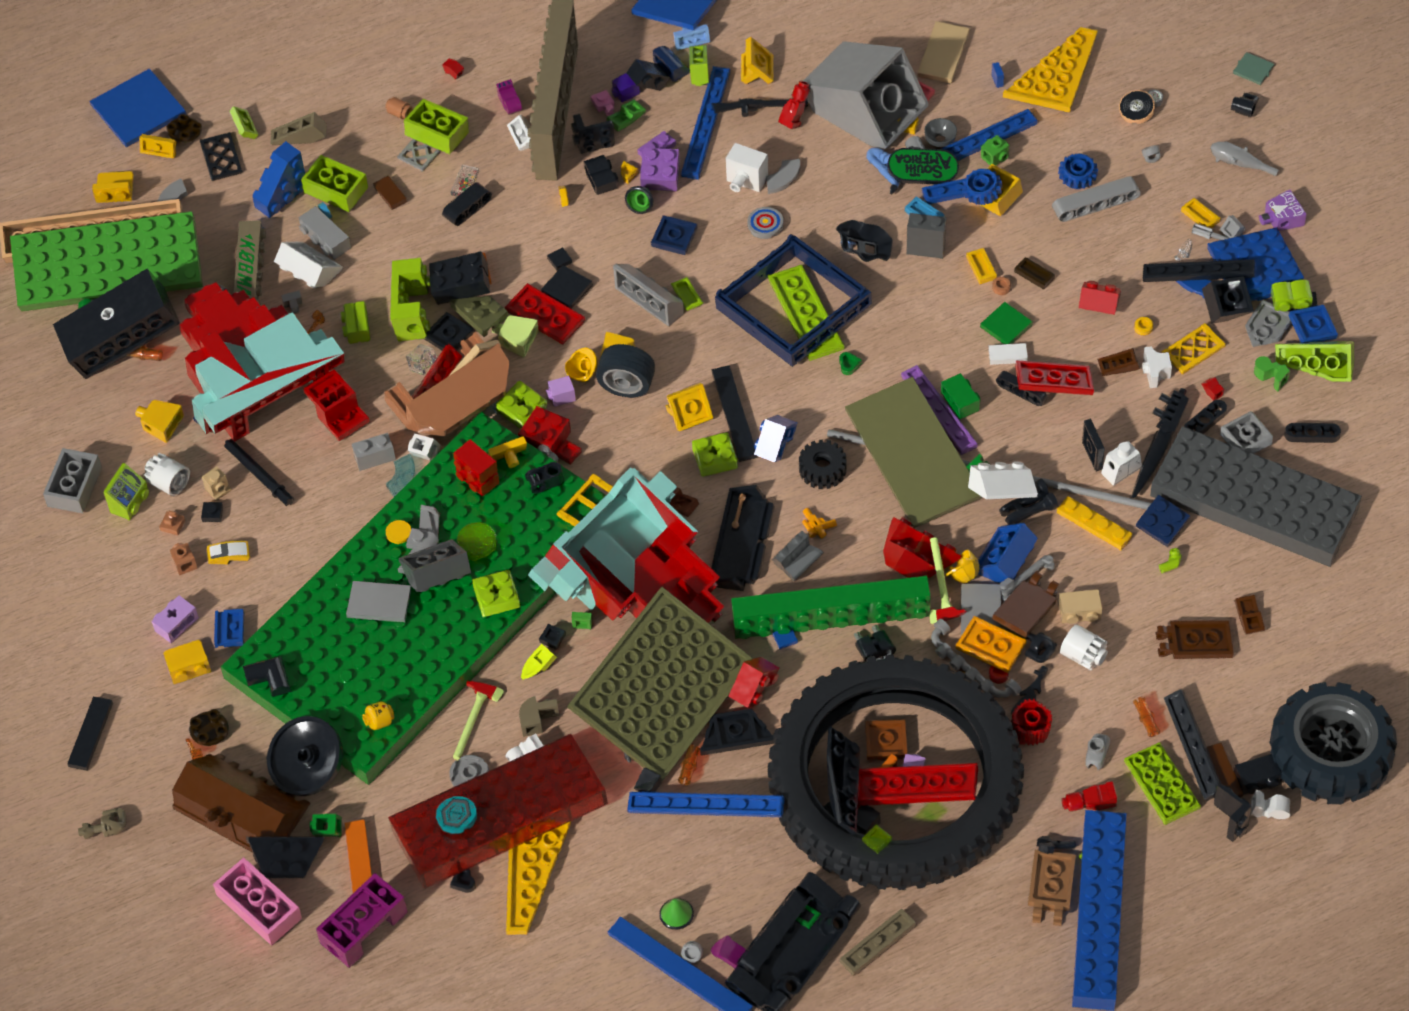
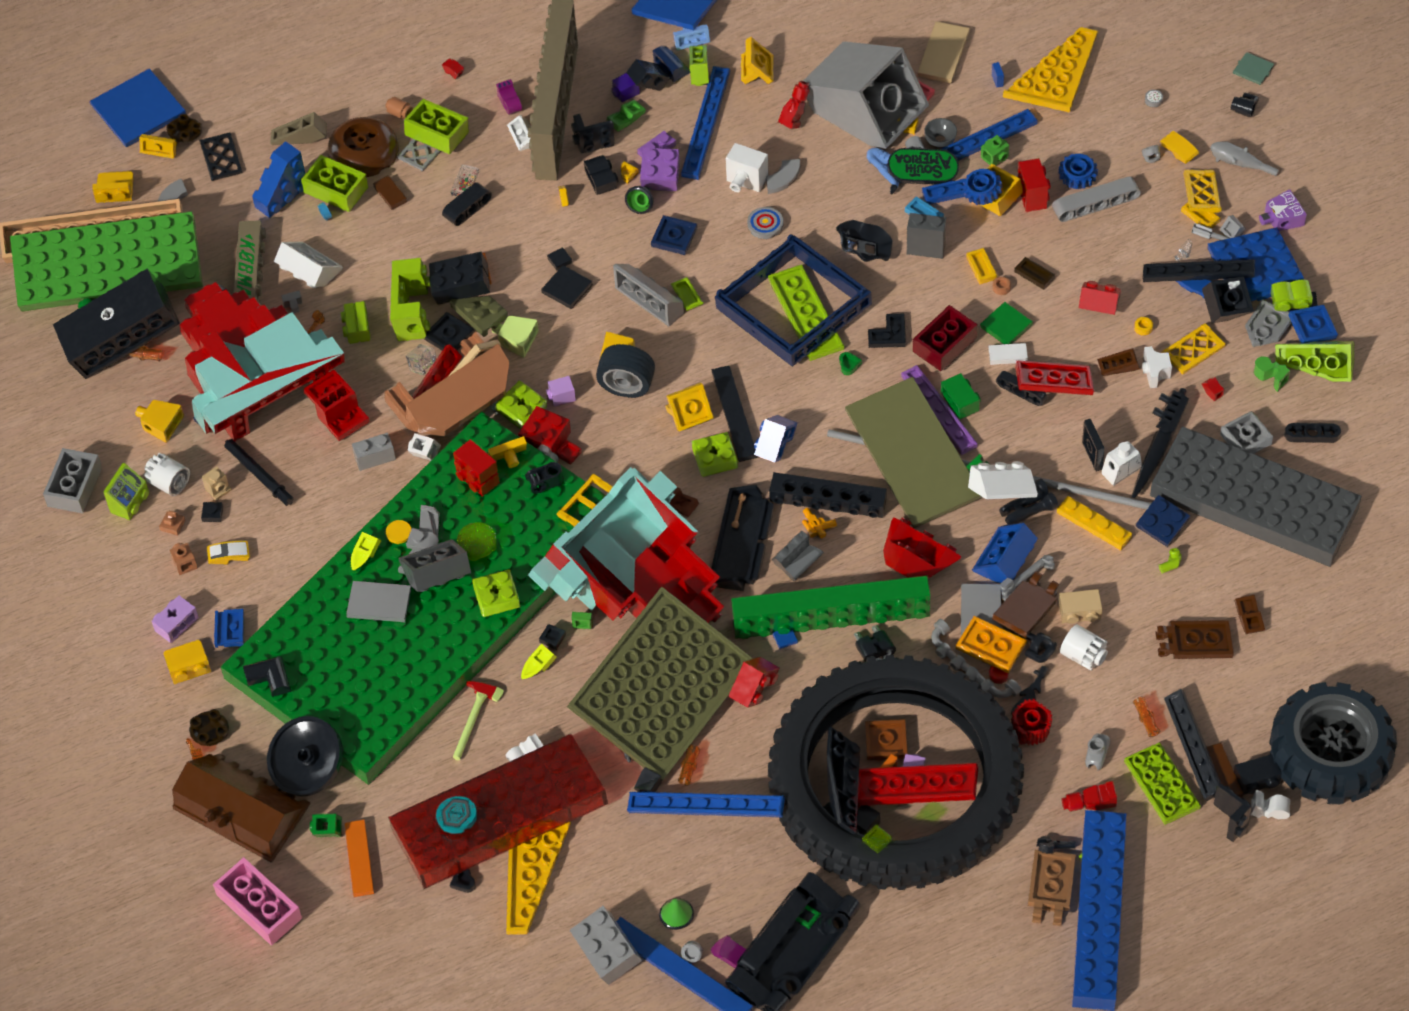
(90, 733): black tile -> none
(108, 825): dark tan piece -> none
(243, 122): lime plate -> none
(284, 854): black wing -> none
(324, 233): light grey brick -> none
(344, 932): magenta plate -> none
(364, 548): none -> neon yellow plate
(373, 143): none -> reddish brown brick
(378, 715): yellow head -> none
(403, 474): clear light blue tile -> none
(467, 768): light grey tile -> none
(532, 712): dark tan brick -> none
(552, 316): red tile -> none
(581, 364): yellow piece -> none
(603, 101): bright pink plate -> none
(605, 945): none -> light grey brick
(734, 732): black wing -> none
(748, 105): black piece -> none
(819, 488): none -> black brick
(822, 475): black tyre -> none
(877, 942): dark tan plate -> none
(891, 336): none -> black tile
(945, 338): none -> dark red brick
(946, 612): yellowish green piece -> none
(966, 568): yellow piece -> none
(1034, 184): none -> red piece
(1136, 107): black tile -> none
(1181, 148): none -> yellow slope
(1201, 175): none -> yellow window
(1207, 412): black beam -> none

